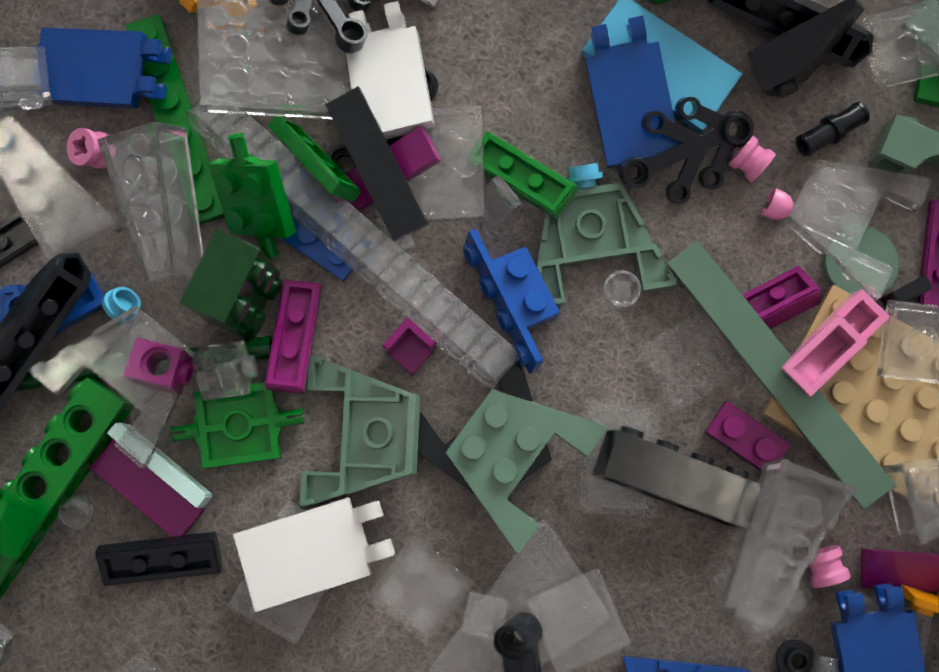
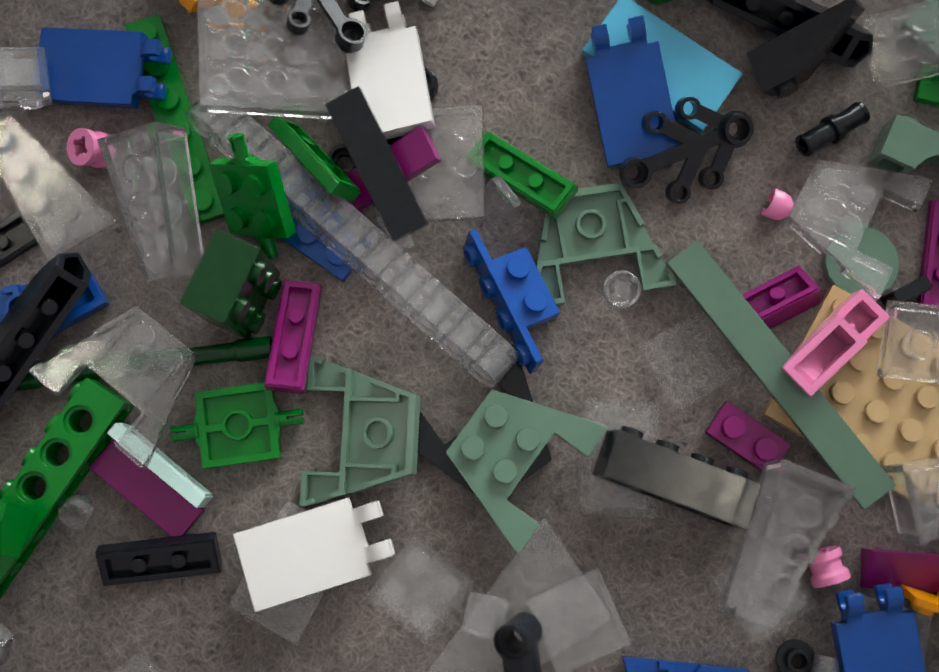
(119, 301): medium azure plate -> none
(146, 357): magenta brick -> none
(224, 370): clear brick -> none
(410, 346): magenta panel -> none
(584, 175): medium azure plate -> none
(752, 159): bright pink wheel -> none

